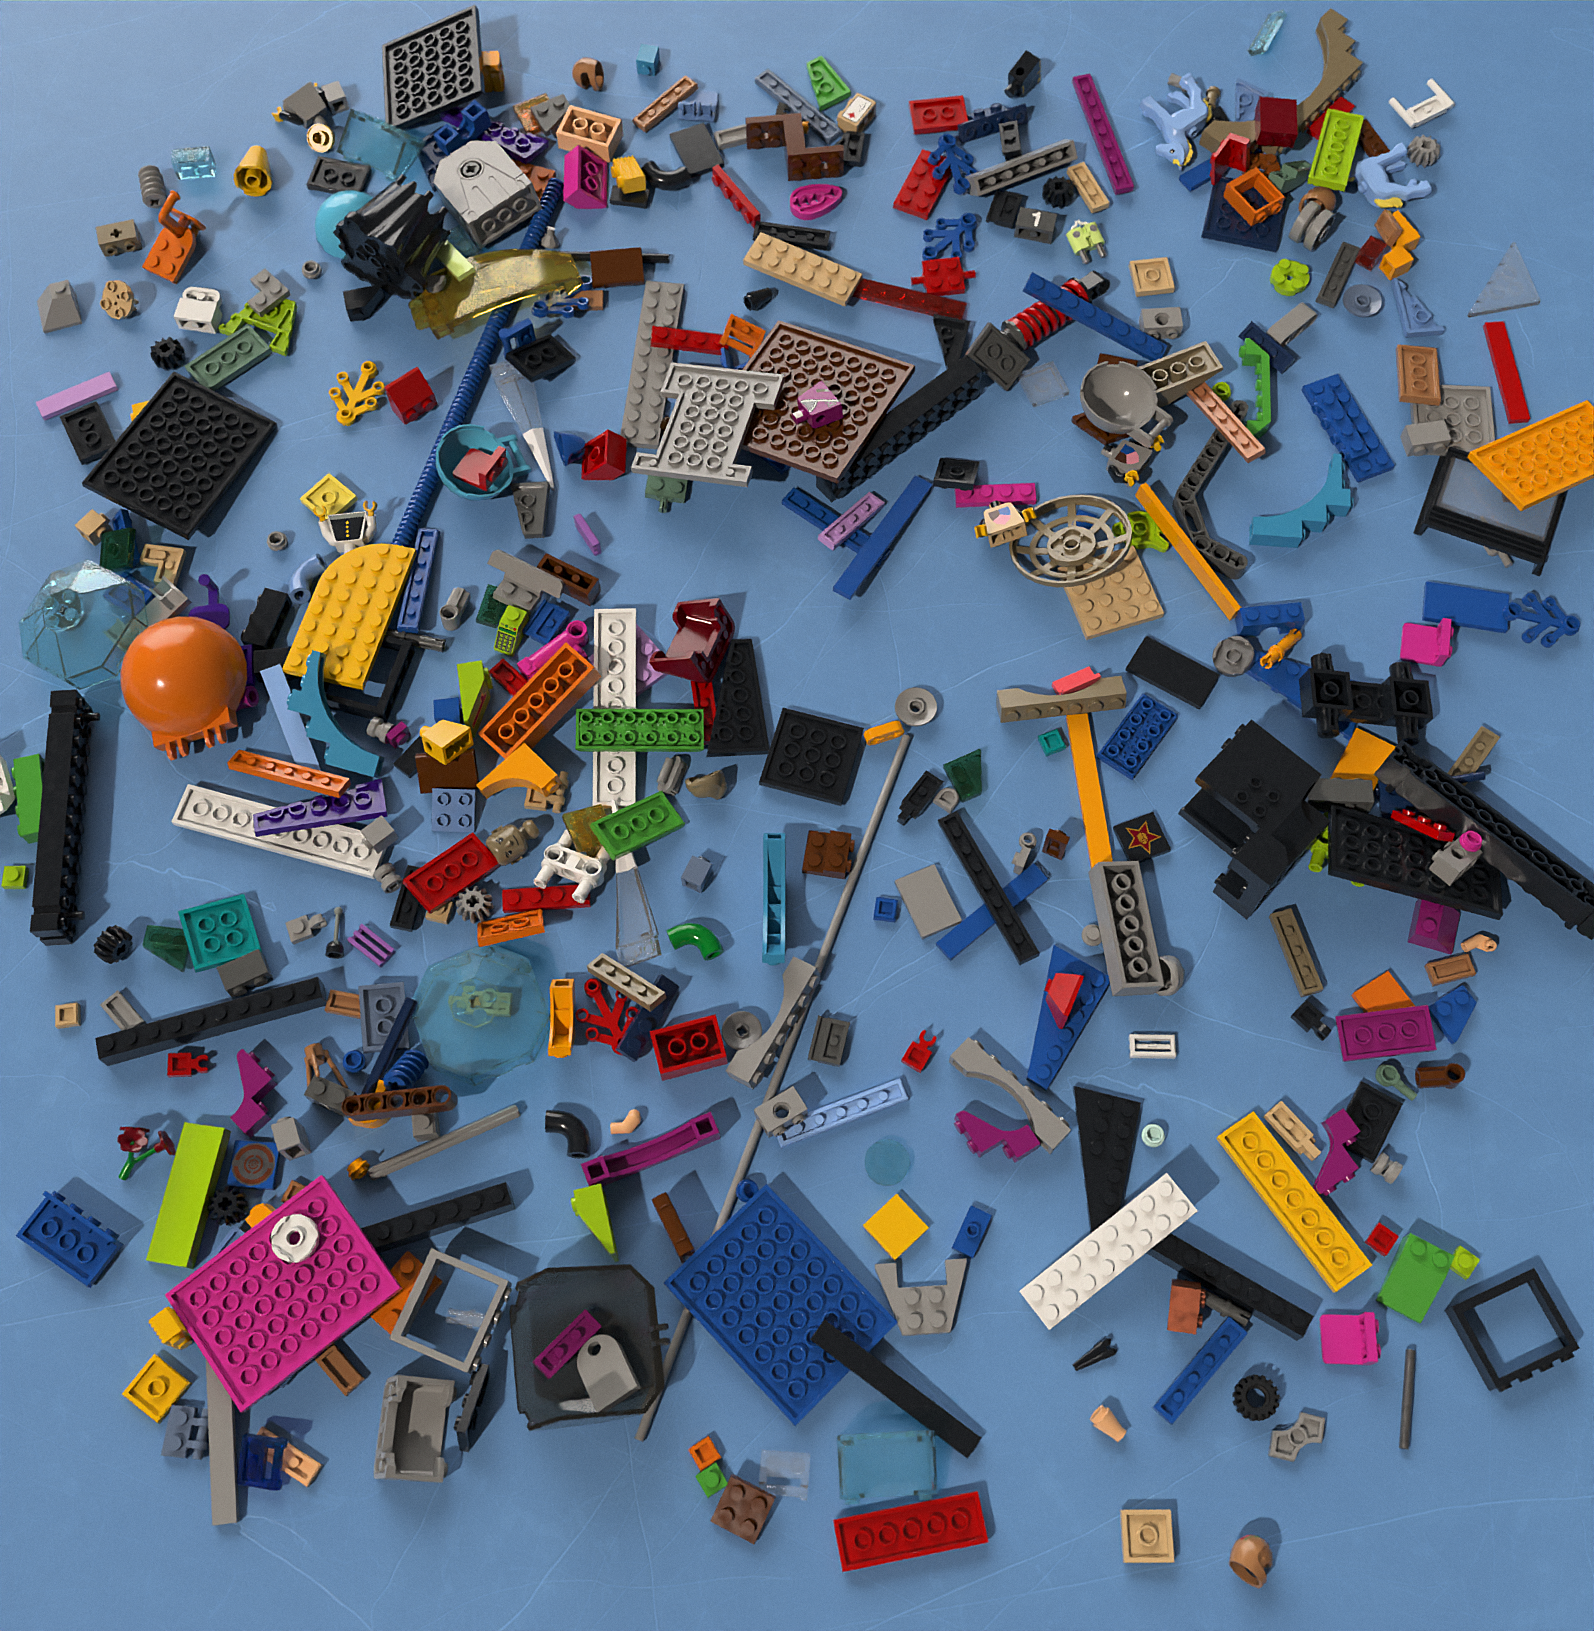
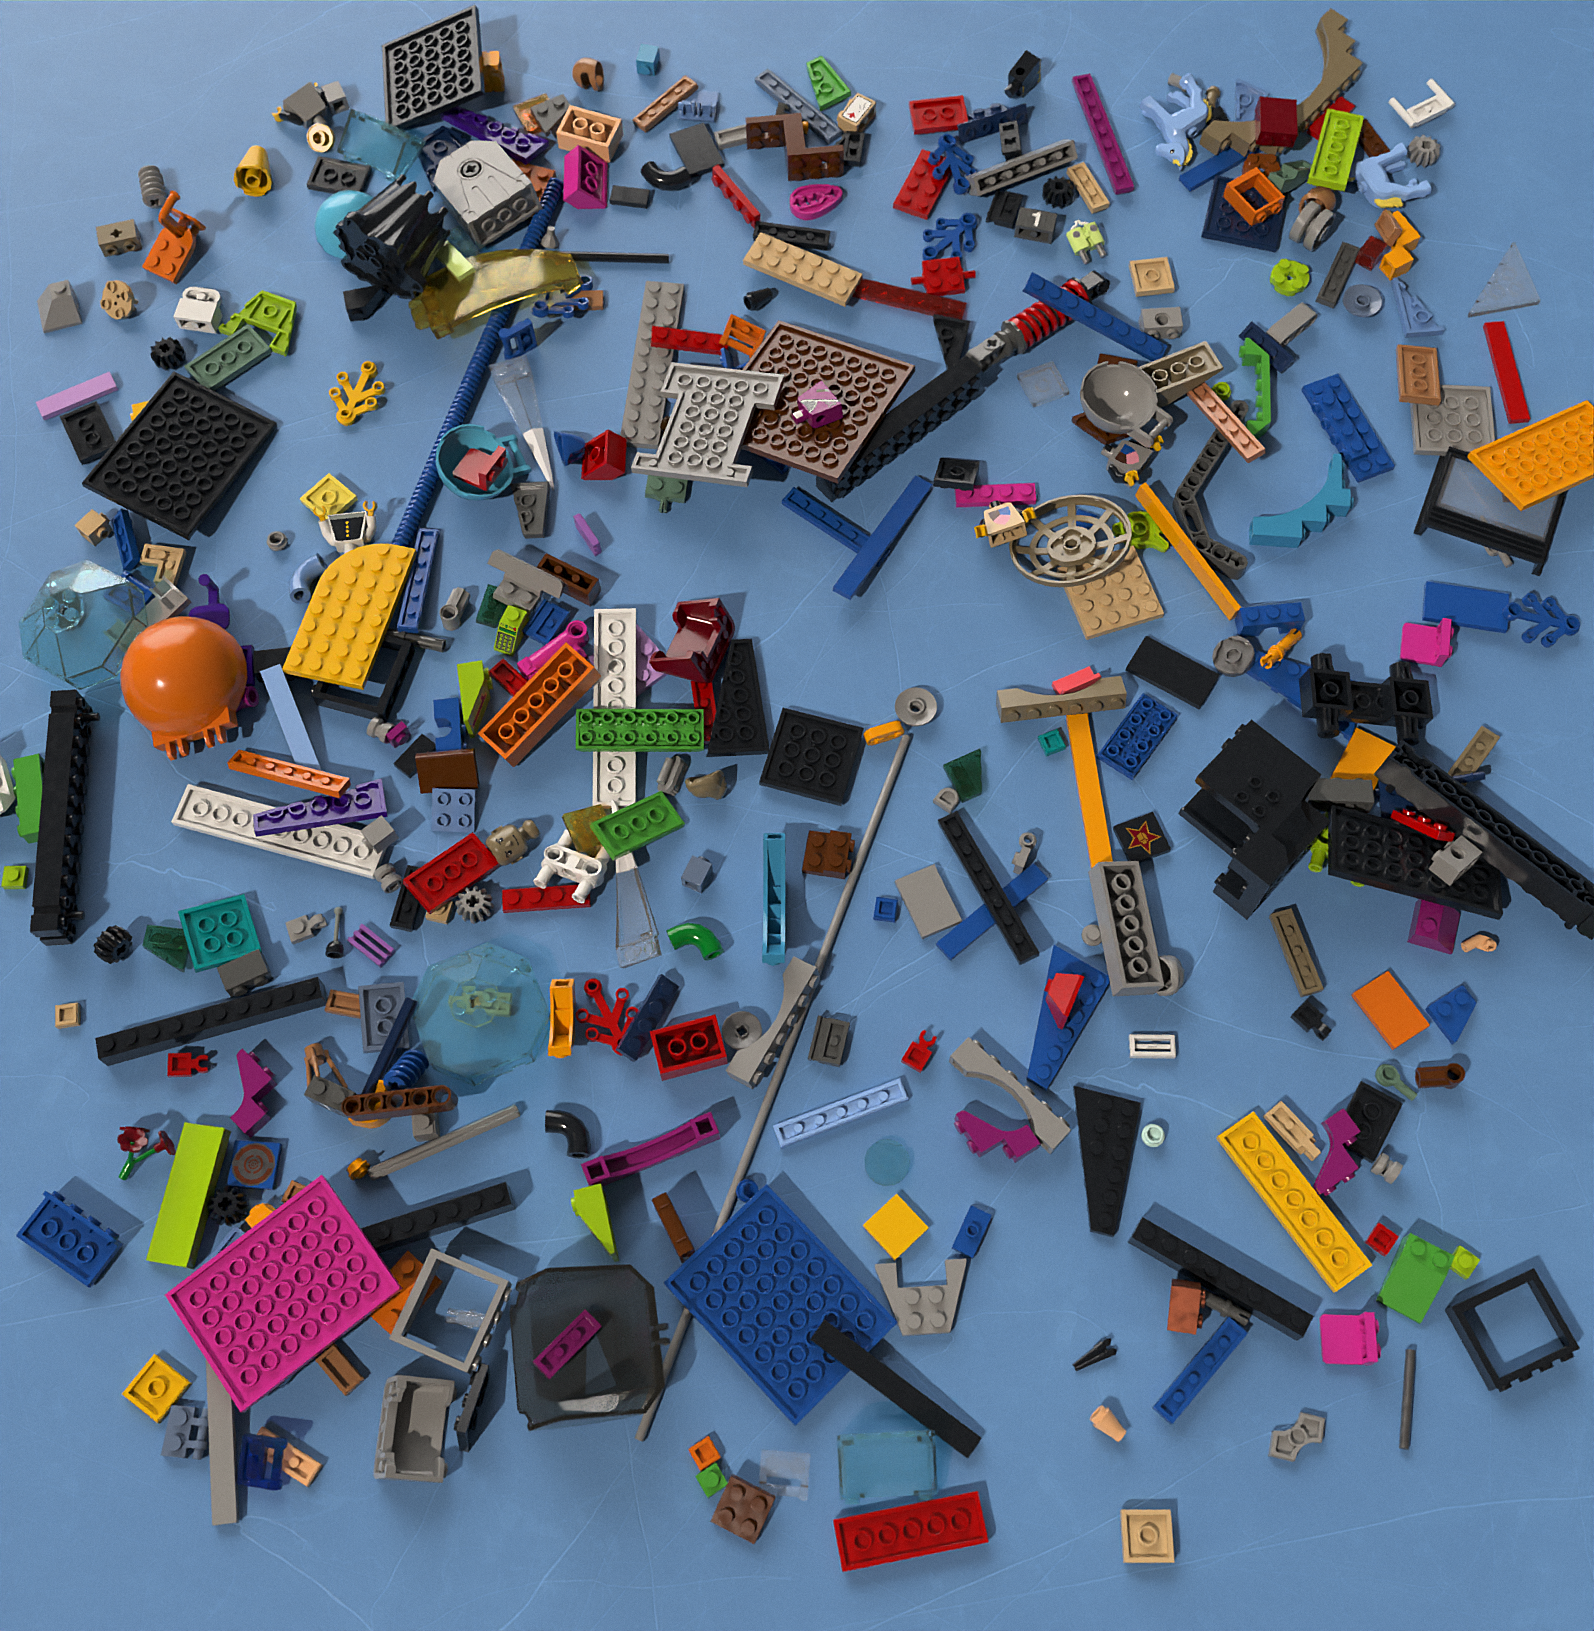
(117, 549): clear green plate -> none
(122, 1011): light grey tile -> none
(171, 1329): yellow brick -> none
(193, 162): clear light blue brick -> none
(266, 619): black brick -> none
(270, 295): light grey plate -> none
(290, 1138): light grey piece -> none
(308, 1238): white tile -> none
(311, 269): light grey plate -> none
(312, 701): dark azure arch -> none
(354, 1061): blue plate -> none
(410, 396): red slope -> none
(435, 283): light grey tile -> none
(446, 740): yellow torso -> none
(474, 123): blue arch -> none
(510, 927): orange tile -> none
(521, 769): light orange arch -> none
(537, 801): tan plate -> none
(540, 358): black plate -> none
(606, 1375): light grey tile -> none
(617, 267): reddish brown piece -> none
(626, 982): dark tan plate -> none
(628, 174): yellow brick -> none
(628, 1125): light nougat arm -> none
(787, 1100): light grey brick -> none
(851, 521): lavender tile -> none
(919, 797): black hinge -> none
(997, 356): dark grey tile -> none
(1055, 843): reddish brown plate -> none
(1108, 1251): white plate -> none
(1232, 153): red bracket -> none
(1253, 1554): medium nougat helmet -> none
(1267, 33): clear light blue plate -> none
(1269, 1392): black tyre -> none
(1385, 1033): magenta plate -> none
(1425, 438): light grey piece -> none
(1450, 970): medium nougat tile -> none
(1471, 841): dark pink plate -> none

